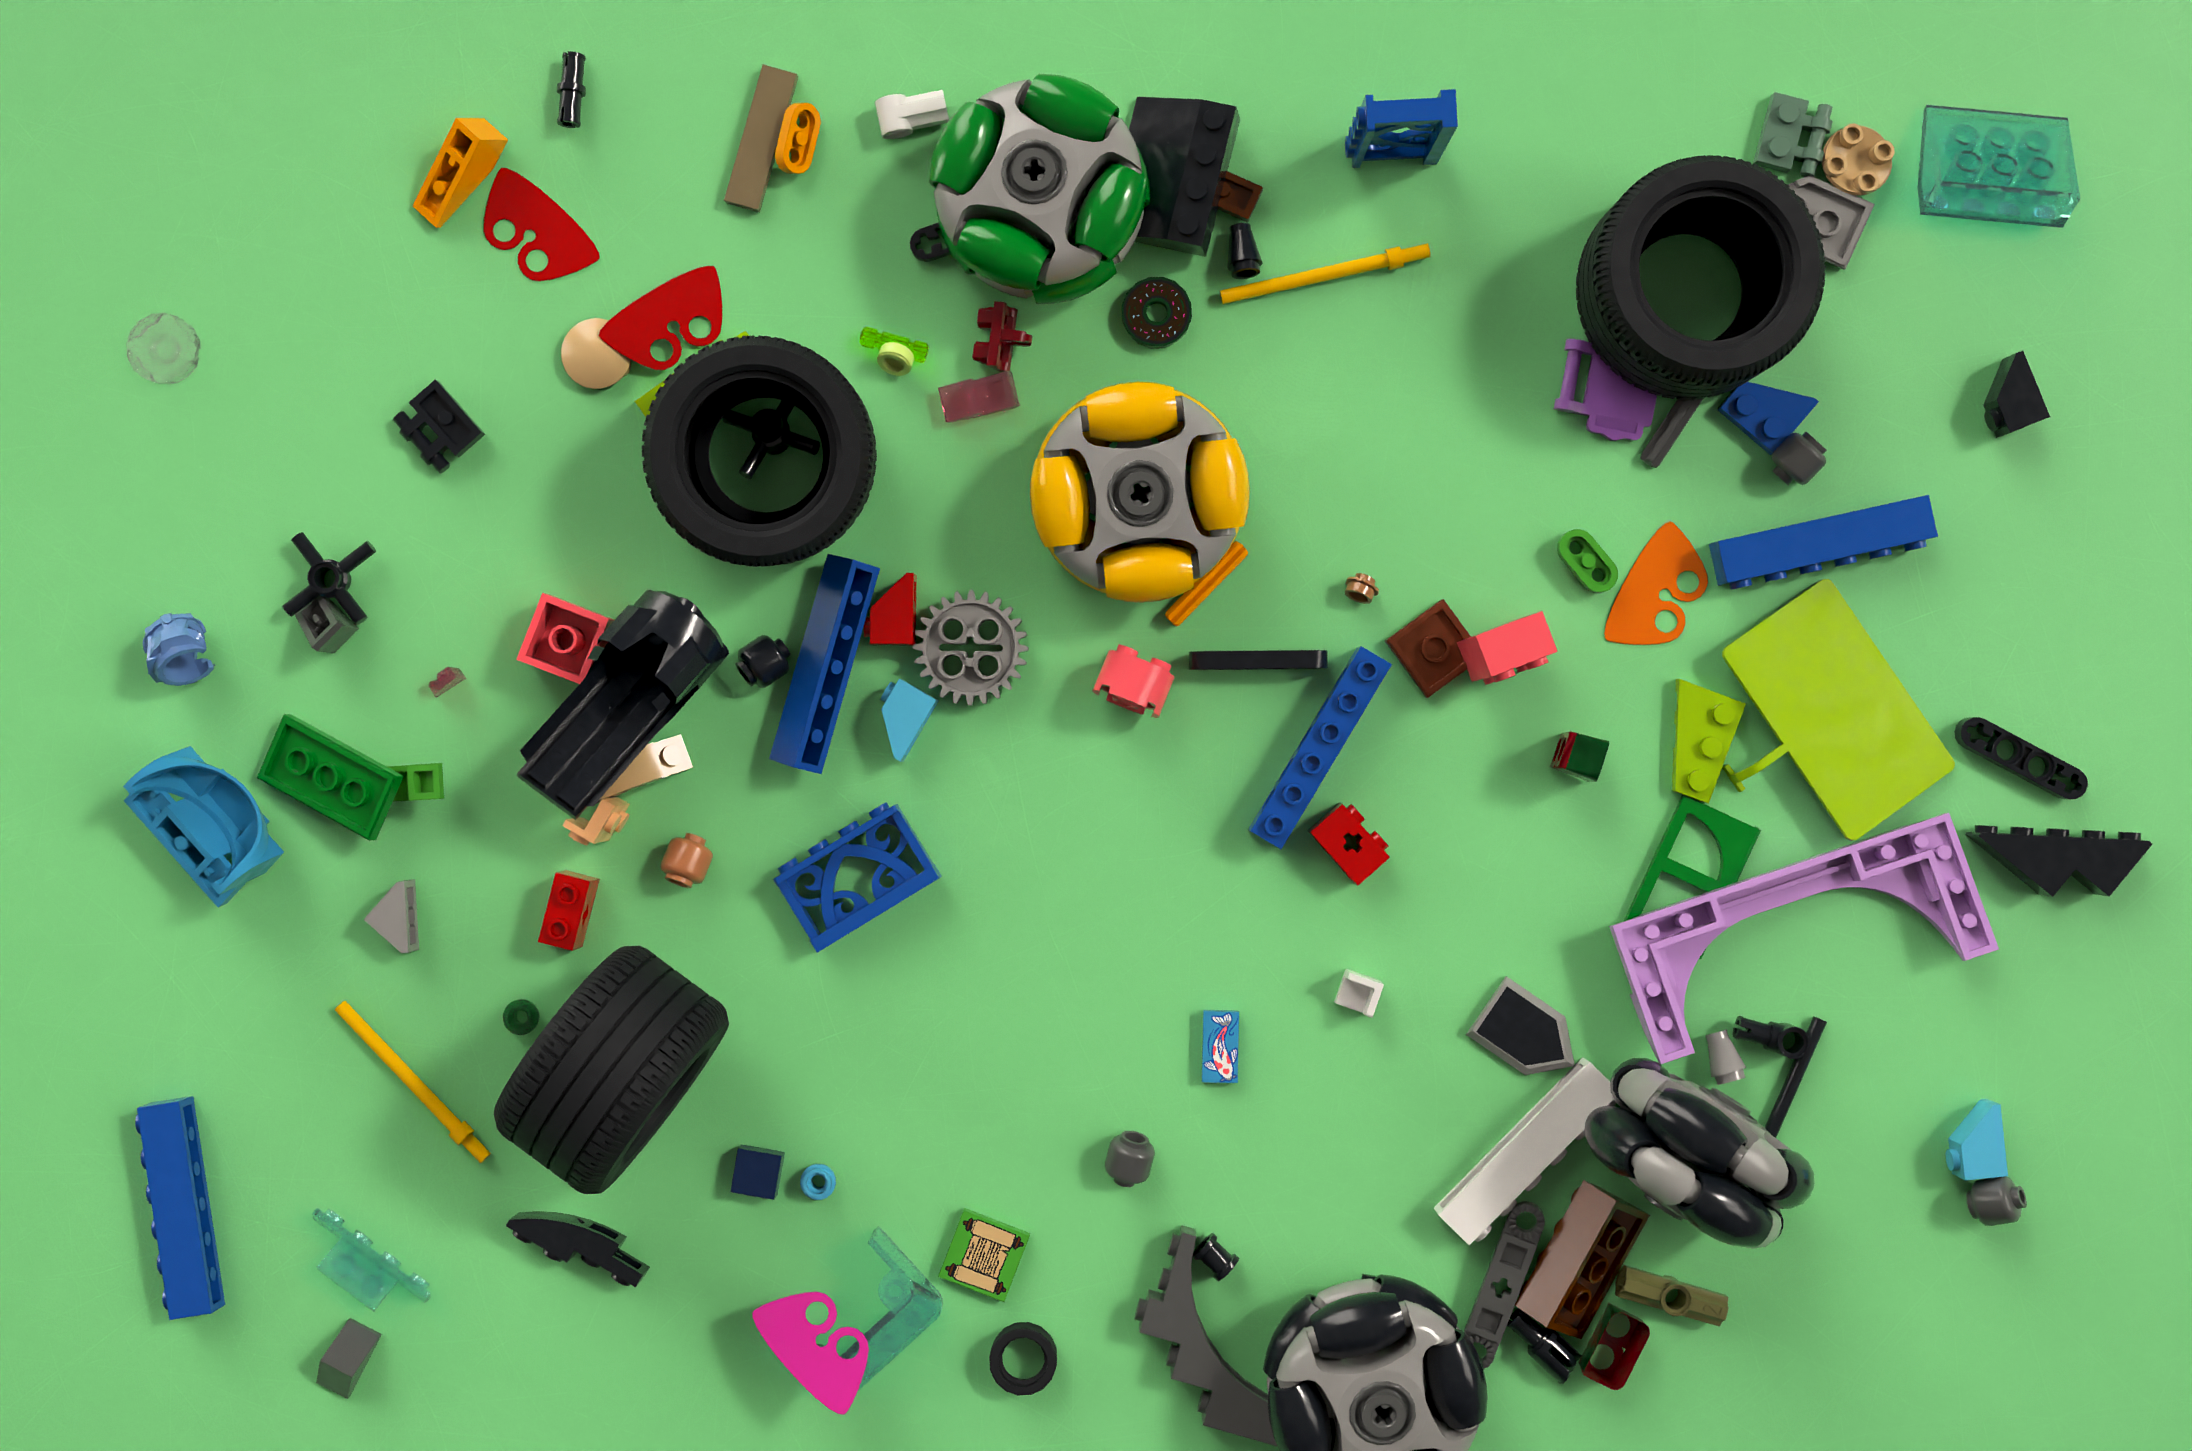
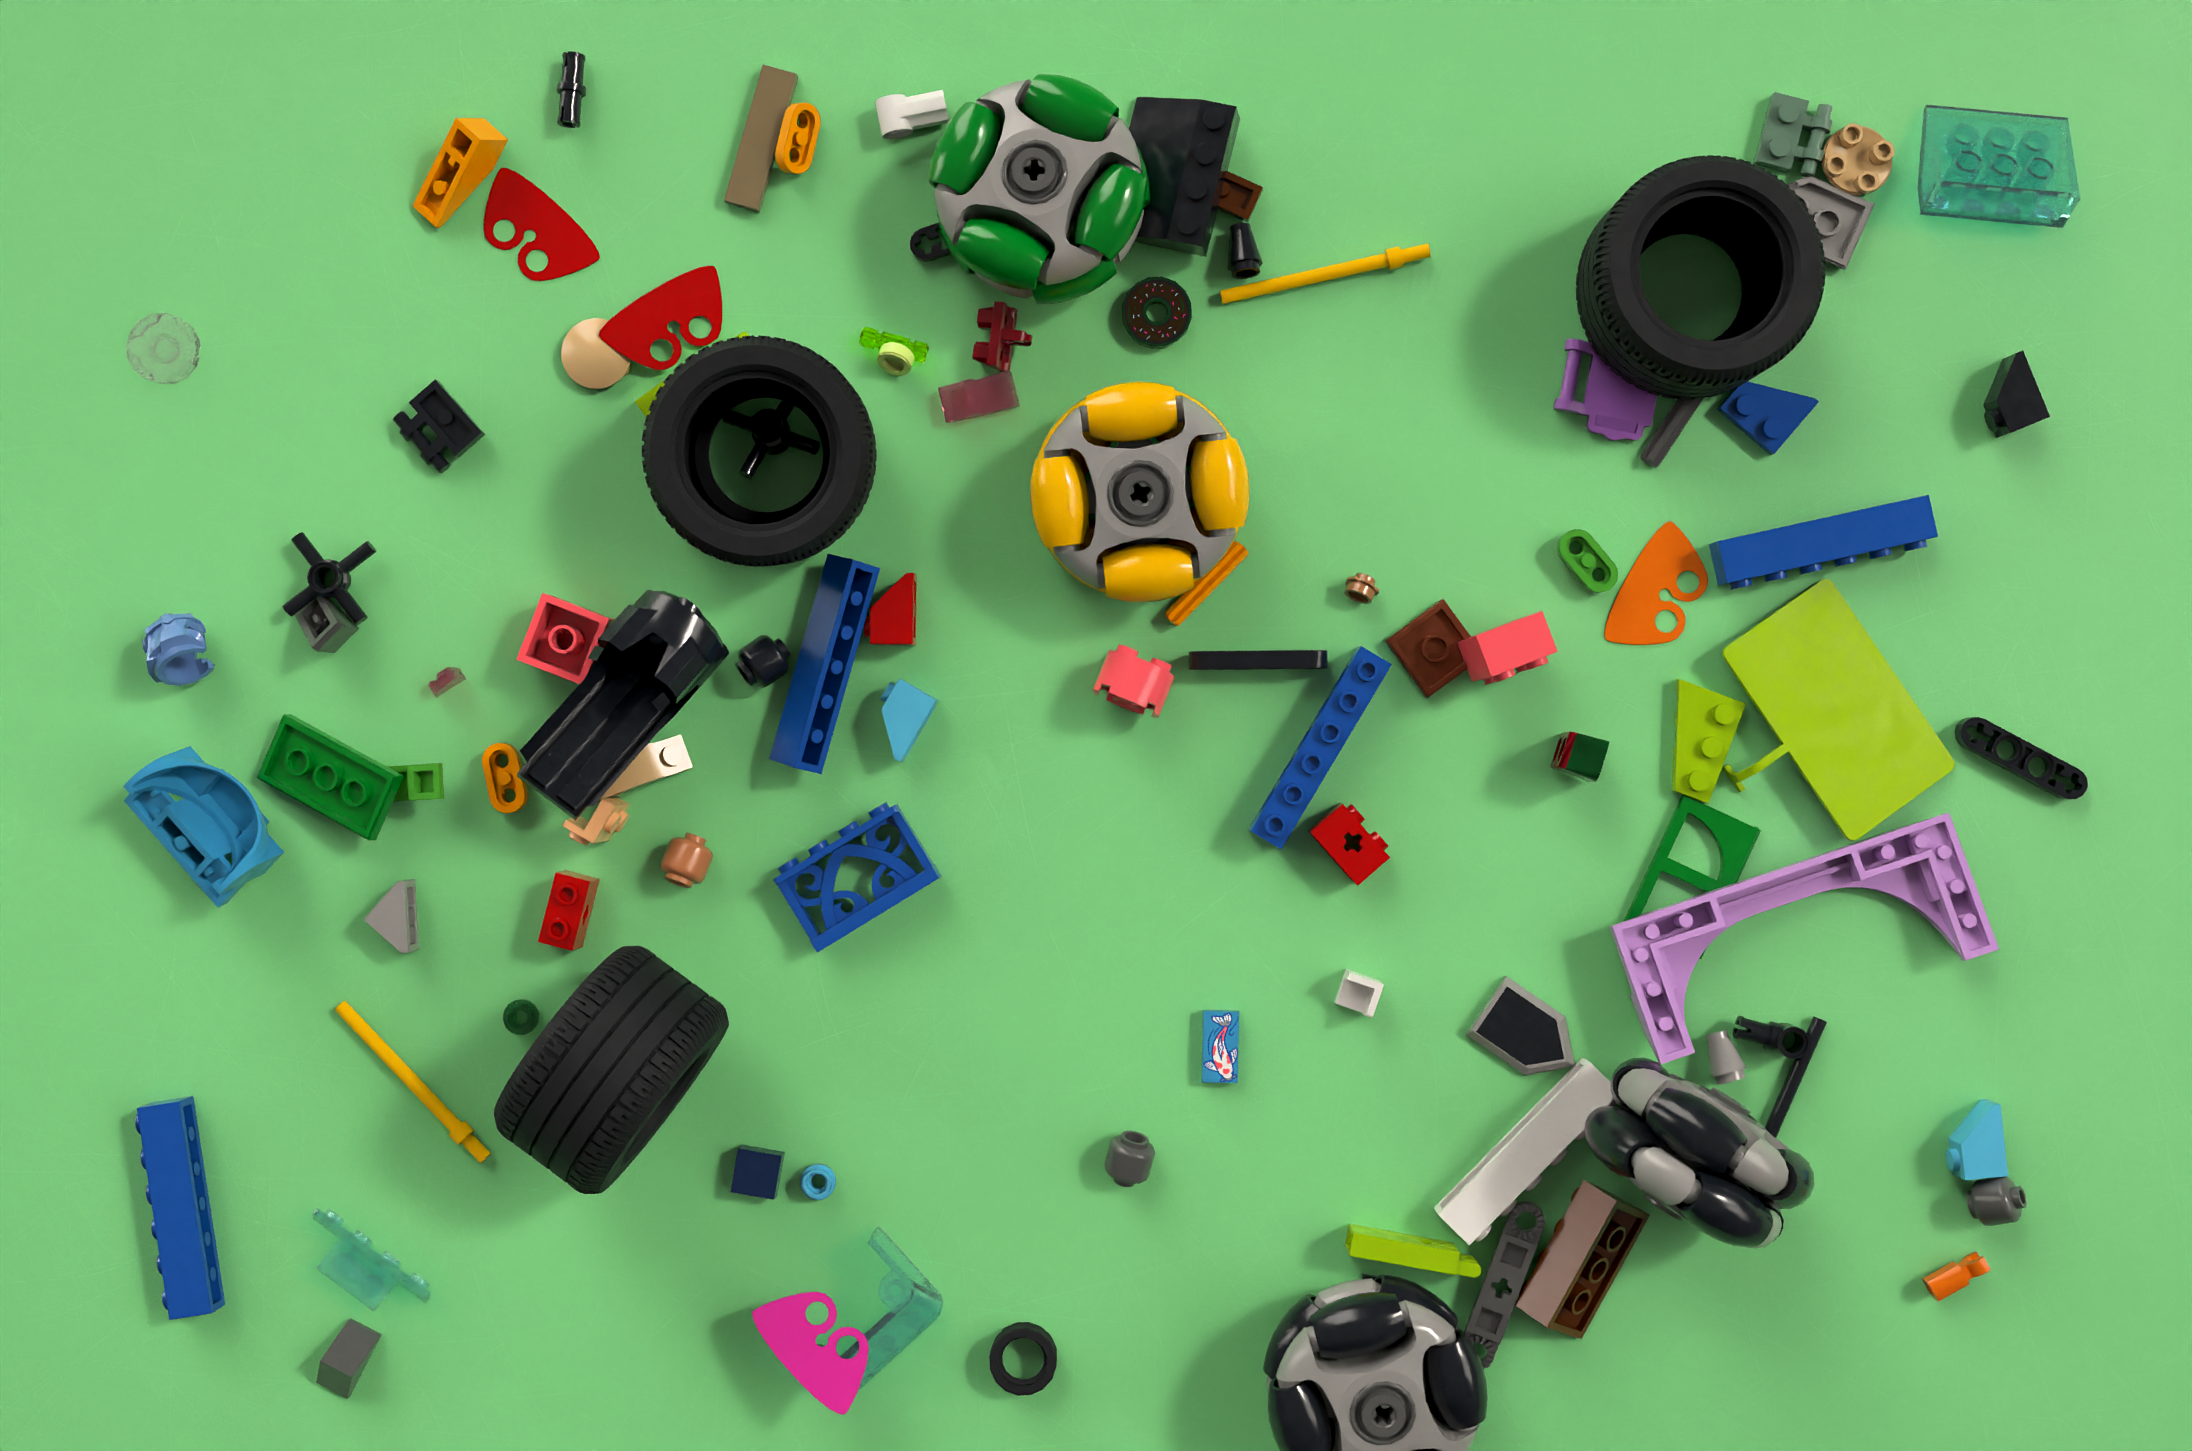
(501, 778): none -> light orange plate
(567, 1234): black slope -> none
(971, 615): light grey gear -> none
(984, 1255): tile -> none
(1215, 1257): black bush -> none
(1231, 1400): dark grey arch -> none
(1409, 1251): none -> lime hinge
(1430, 125): fence -> none
(1545, 1346): black arm -> none
(1633, 1342): dark red piece -> none
(1690, 1302): olive piece -> none
(1798, 458): dark grey head -> none
(1955, 1276): none -> orange bar
(2050, 859): black slope -> none

